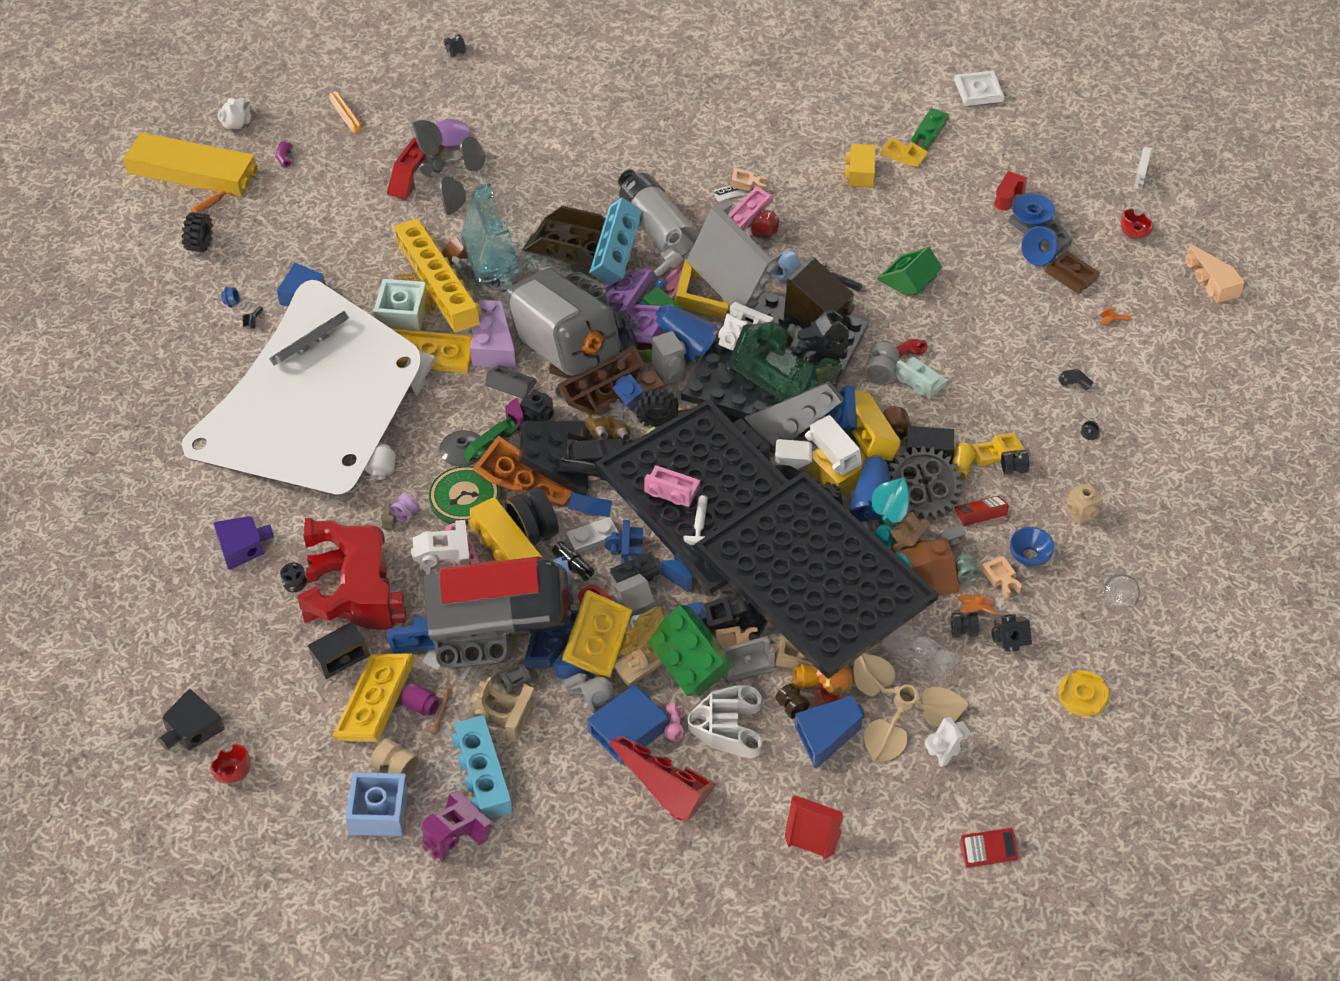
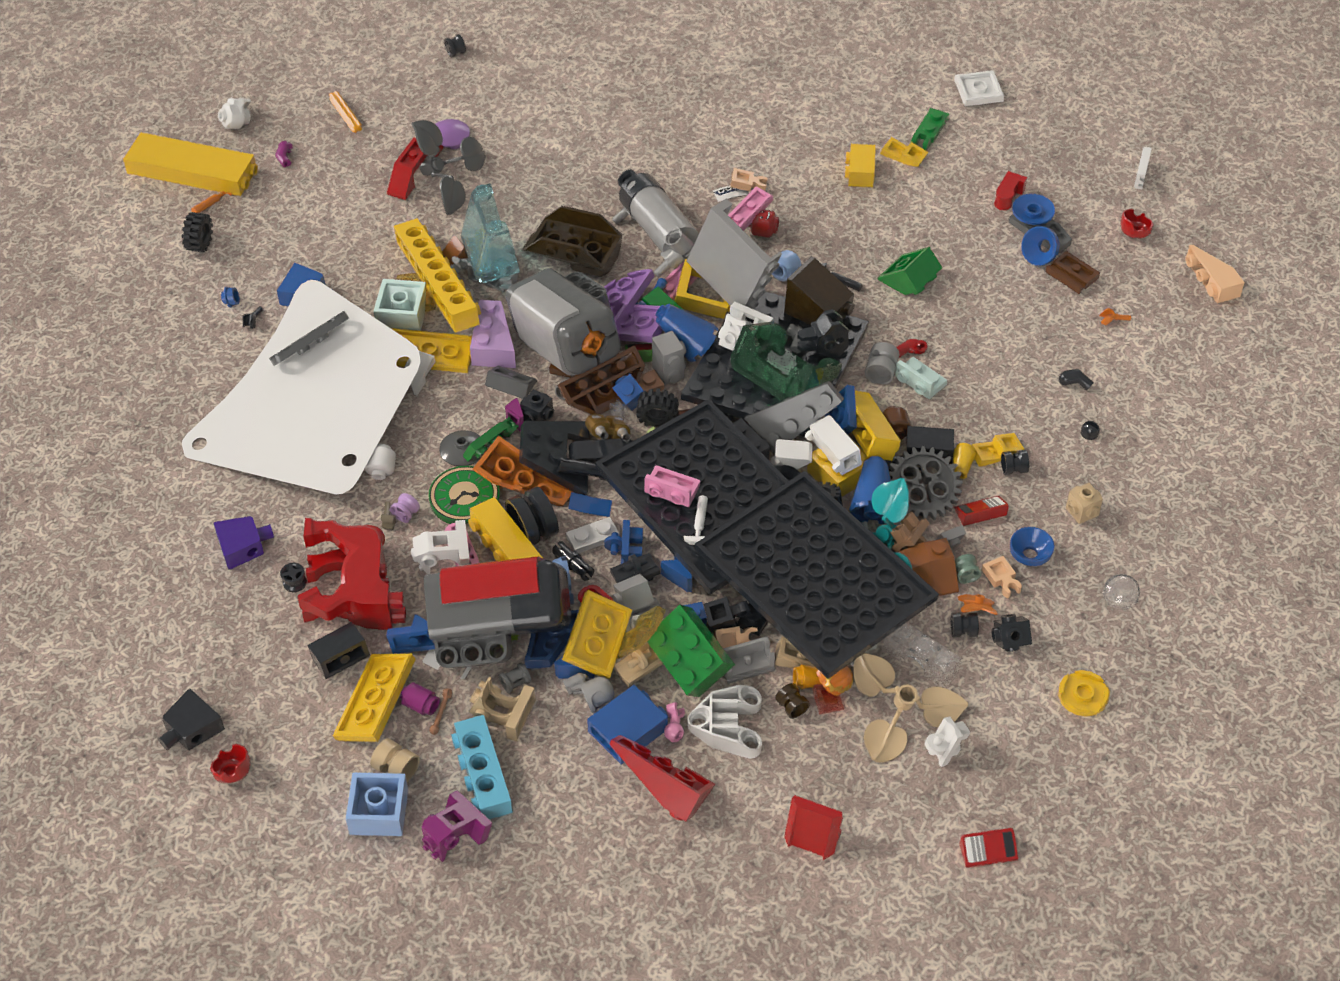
(616, 242): medium azure brick -> none
(625, 330): black hips -> none
(828, 727): blue slope -> none

